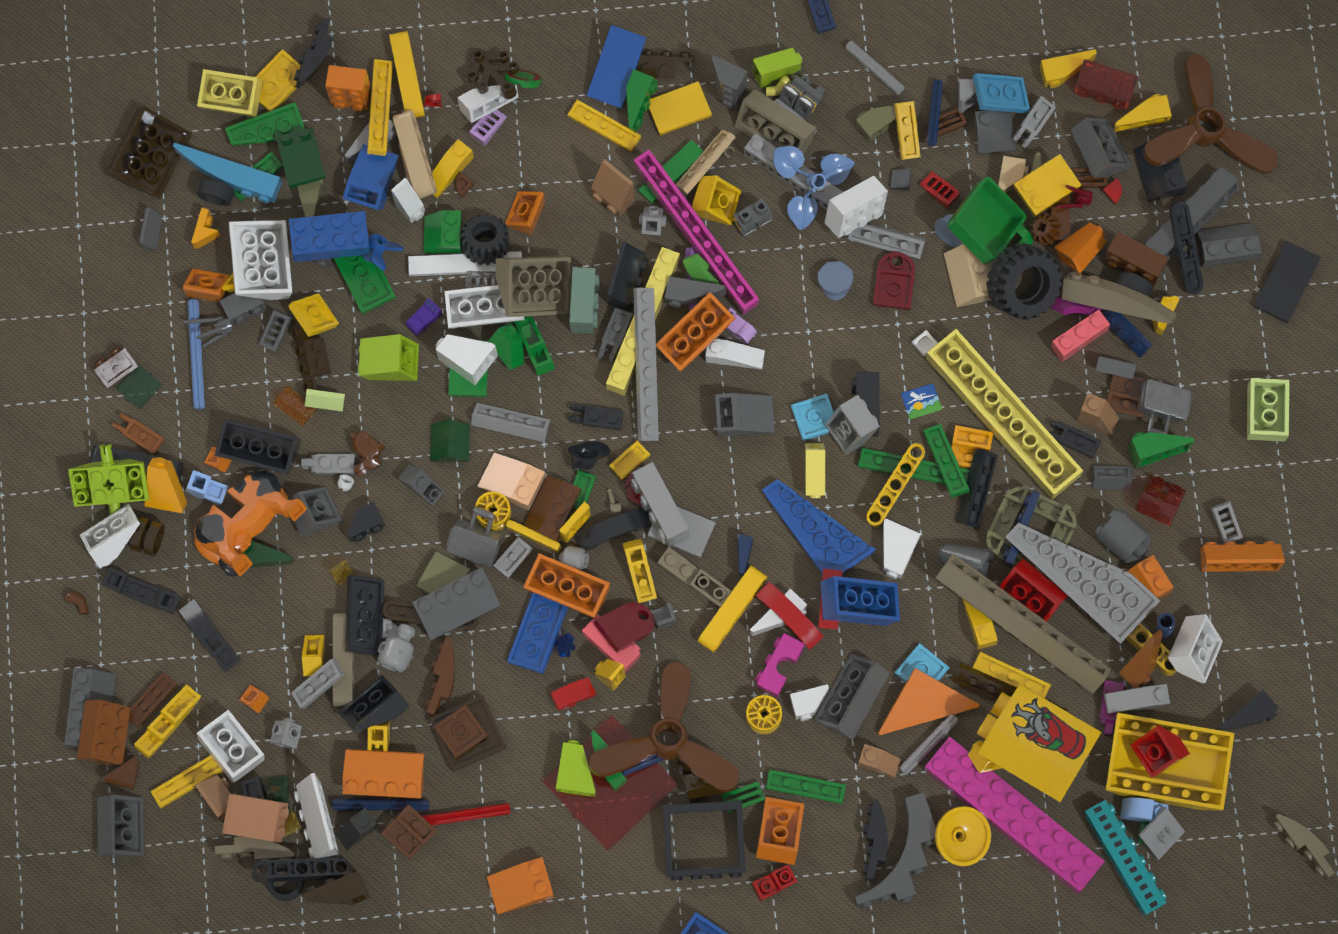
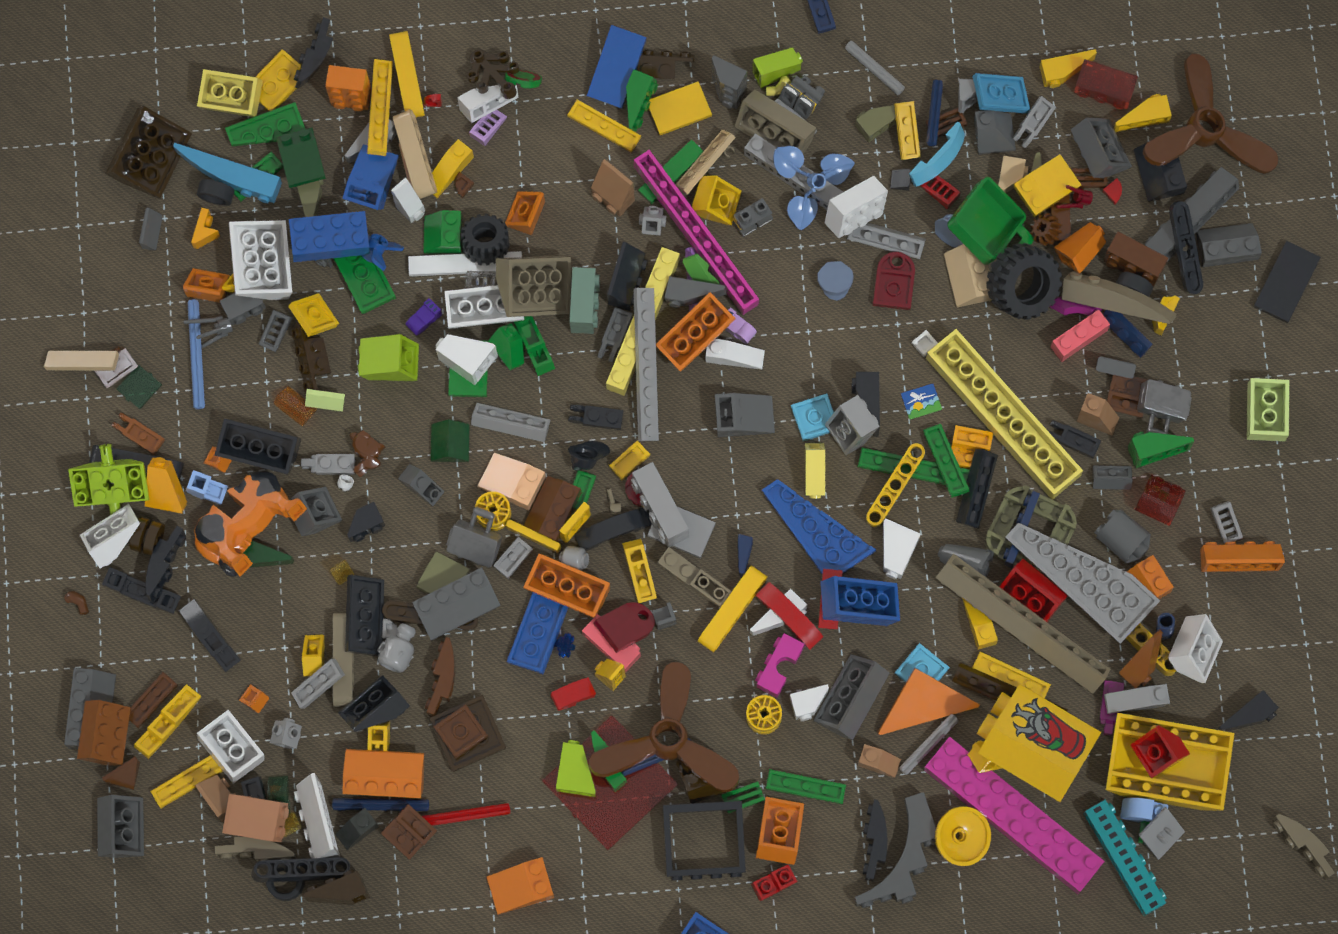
(82, 360): none -> tan tile
(159, 569): none -> black slope
(925, 172): none -> medium azure slope

